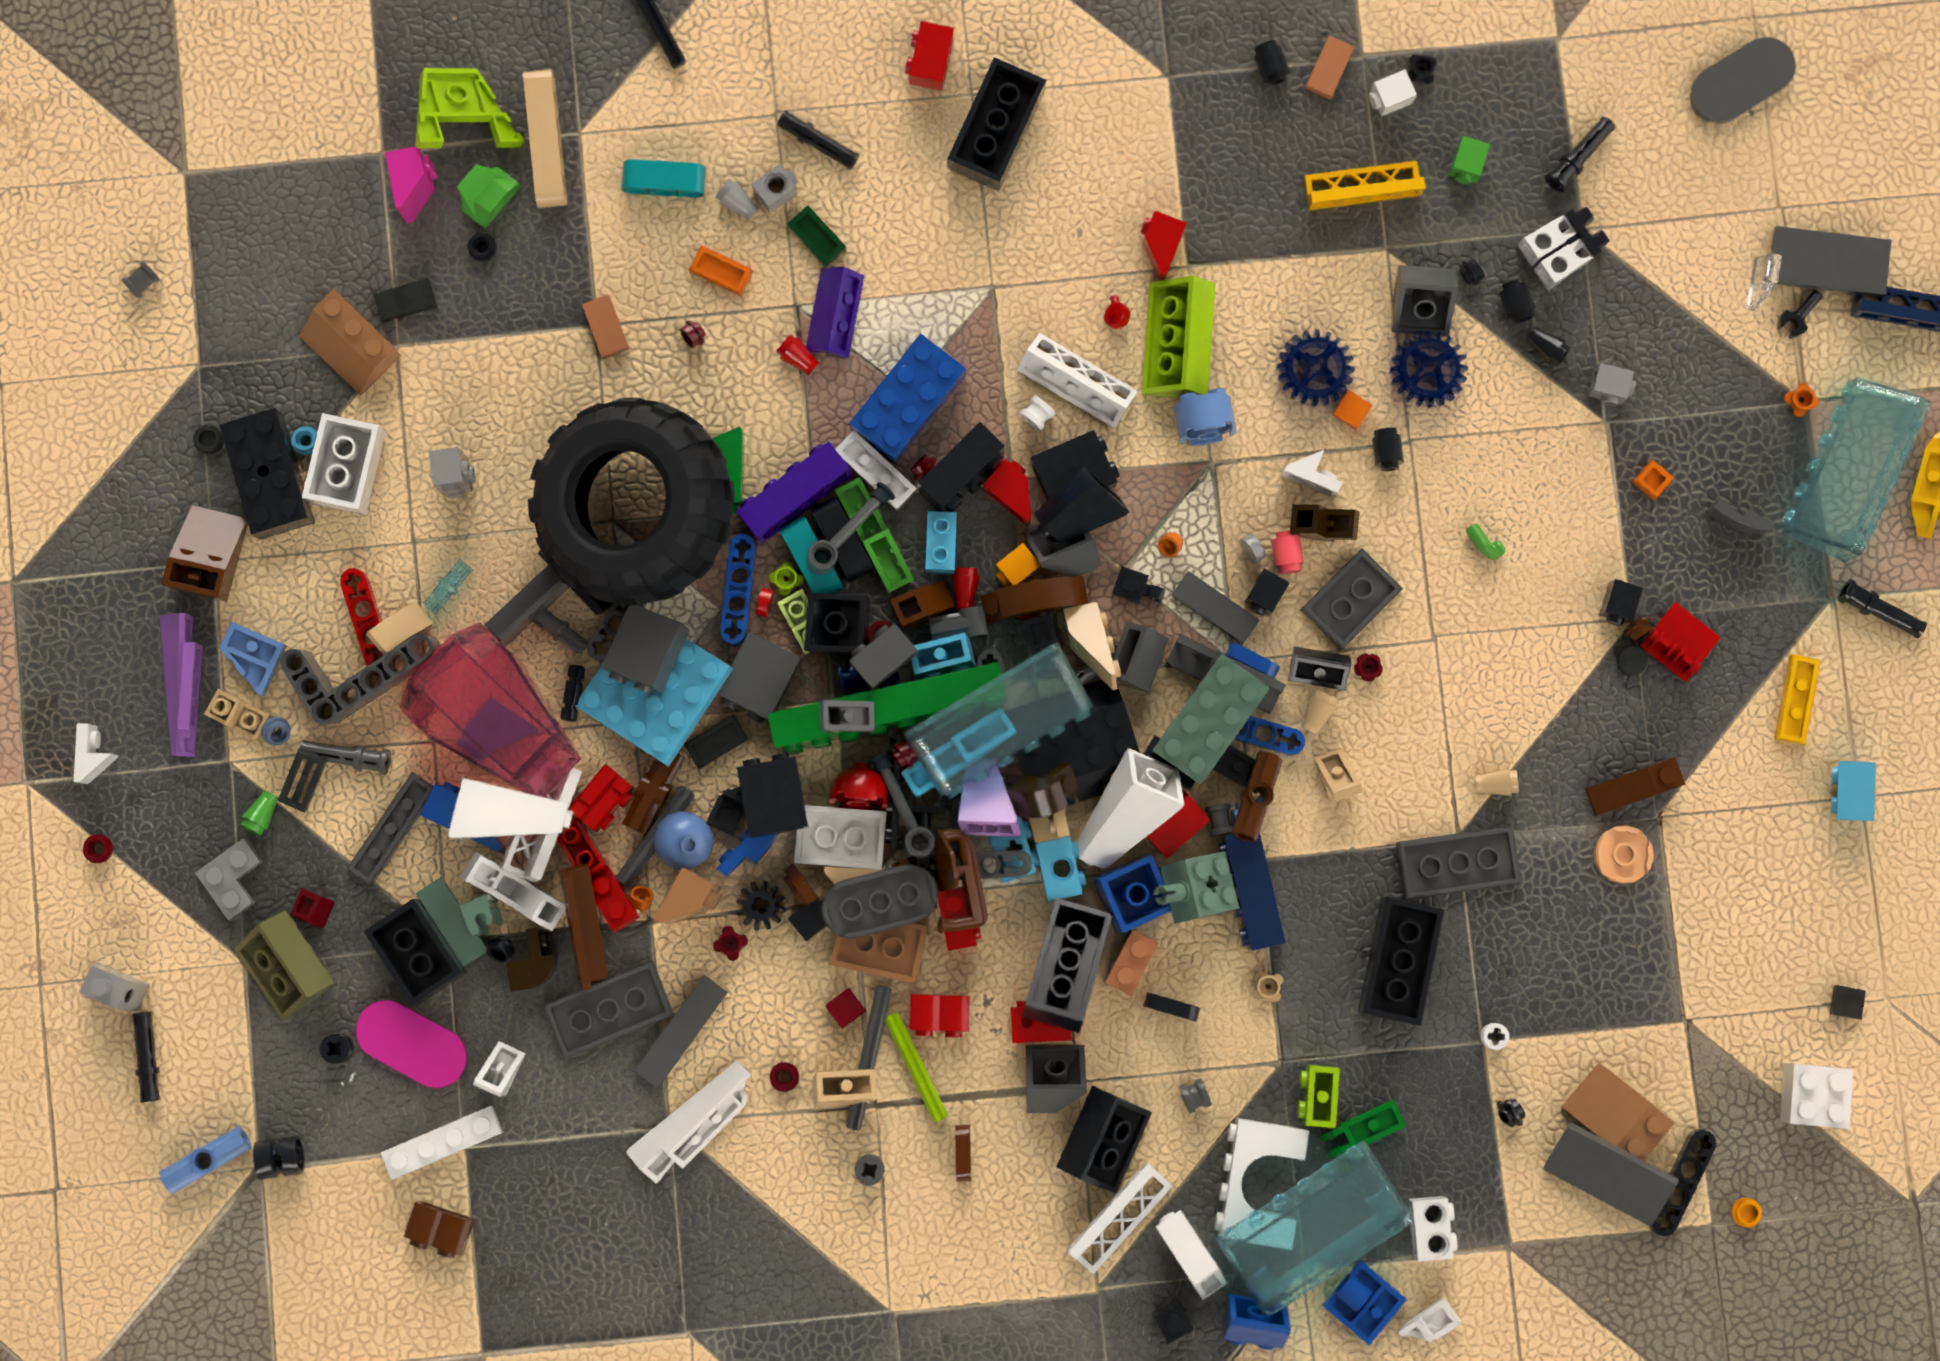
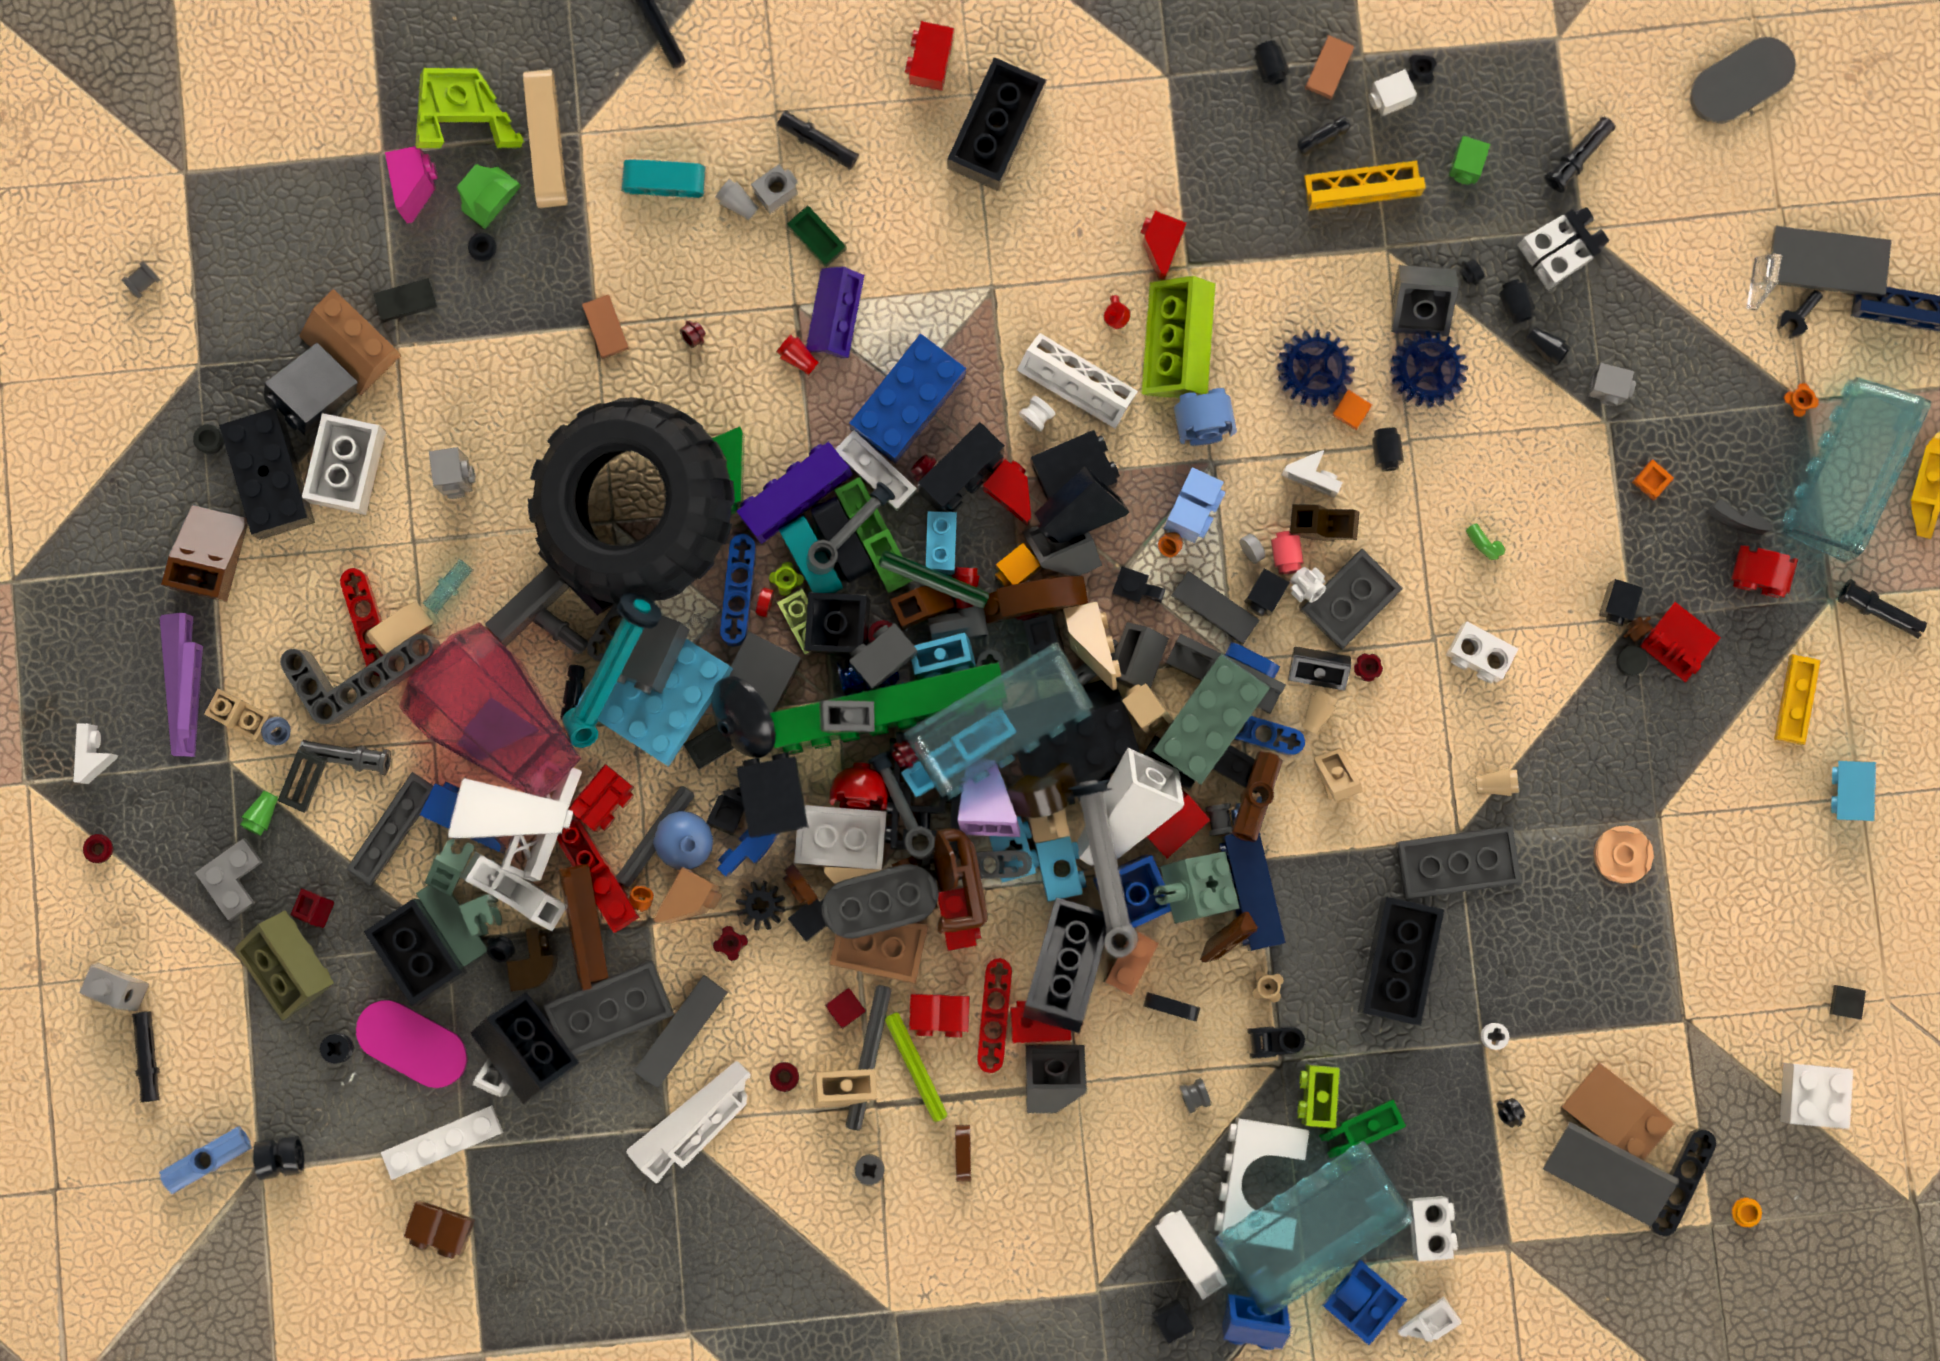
(253, 655): medium blue wing -> none
(299, 435): medium azure plate -> none
(308, 388): none -> brick
(448, 867): none -> sand green hinge
(524, 1048): none -> black brick
(637, 614): none -> teal piece
(652, 794): reddish brown piece -> none
(720, 270): orange tile -> none
(743, 717): none -> black dish
(933, 579): none -> dark green axle
(997, 1015): none -> red beam
(1104, 1139): black slope -> none
(1105, 865): none -> light grey piece
(1109, 1213): white fence -> none
(1147, 709): none -> tan slope
(1191, 510): none -> light blue piece
(1228, 937): none -> reddish brown slope
(1273, 1041): none -> black piece
(1307, 584): none -> white gear
(1323, 135): none -> black axle
(1484, 644): none -> white brick
(1635, 786): reddish brown slope -> none
(1764, 570): none -> red brick

